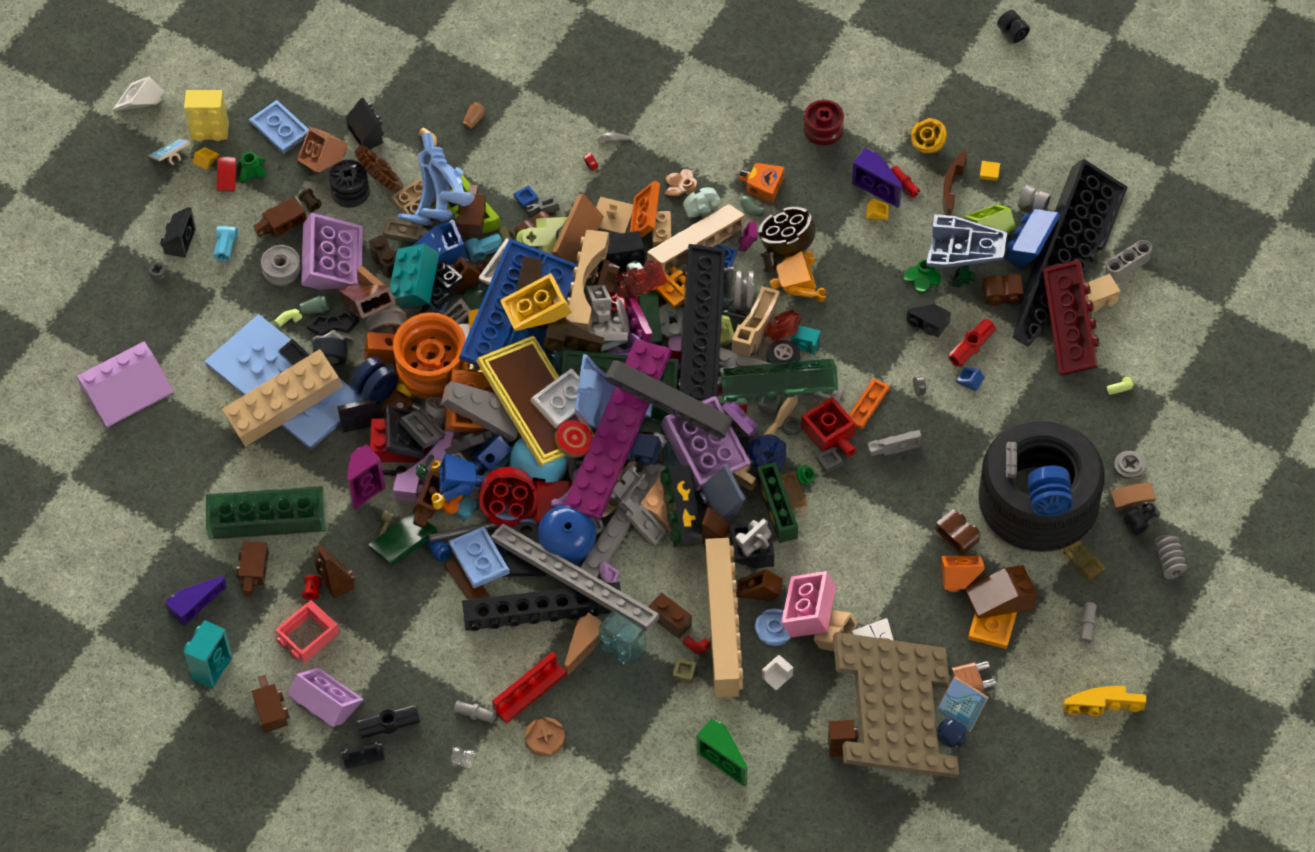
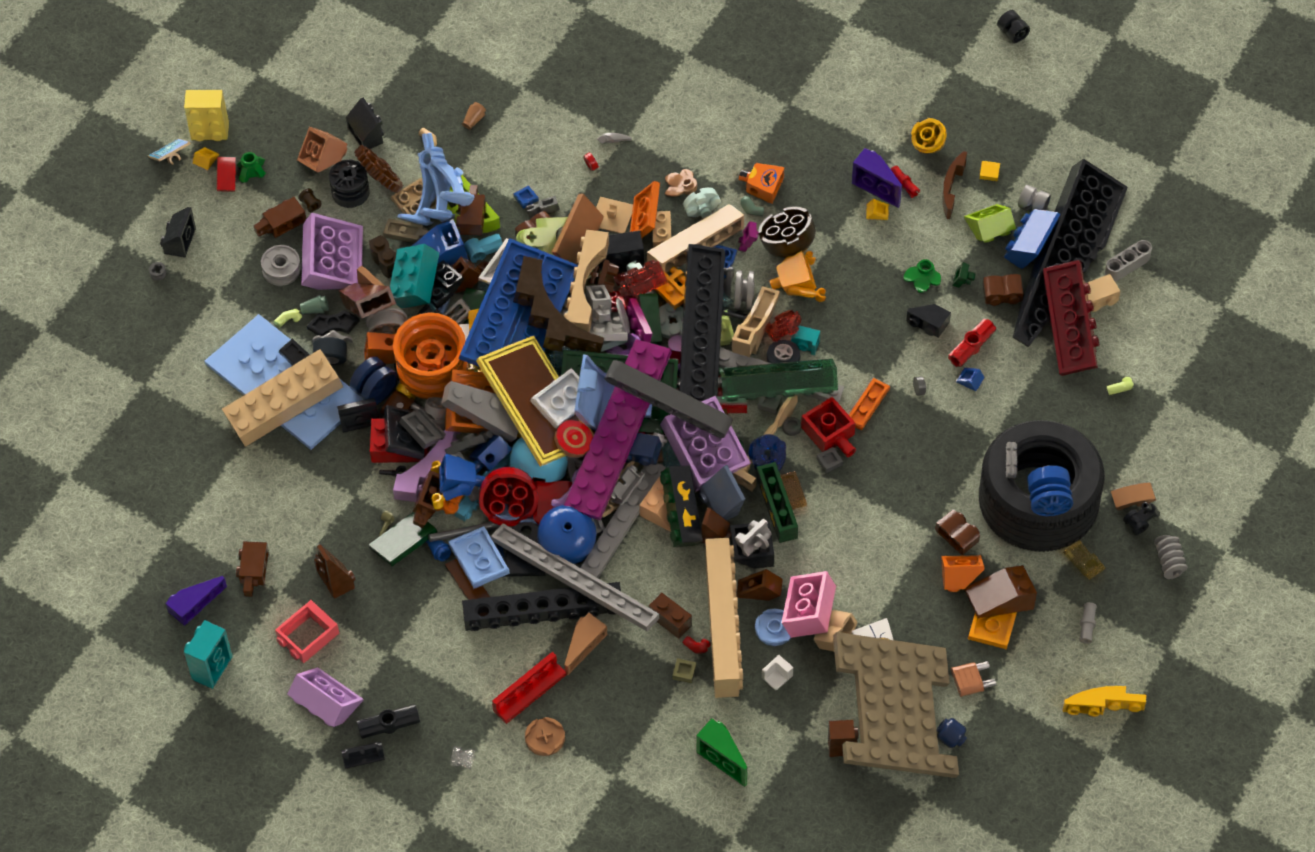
(125, 384): lavender slope -> none
(140, 95): white slope -> none
(225, 239): medium azure piece -> none
(265, 512): clear green brick -> none
(269, 705): reddish brown hinge -> none
(279, 126): light blue tile -> none
(308, 584): red bush -> none
(364, 476): magenta slope -> none
(421, 468): clear green hand -> none
(475, 711): light grey pin -> none
(507, 233): olive plate -> none
(536, 304): yellow slope -> none
(608, 573): lavender tile -> none
(622, 638): clear light blue brick -> none
(643, 521): light grey hinge -> none
(736, 414): medium lavender plate -> none
(770, 261): dark brown bush -> none
(805, 474): green plate -> none
(823, 122): dark red wheel -> none
(895, 444): light grey hinge -> none
(962, 703): piece -> none
(963, 243): sand blue wedge -> none
(1130, 457): light grey gear -> none

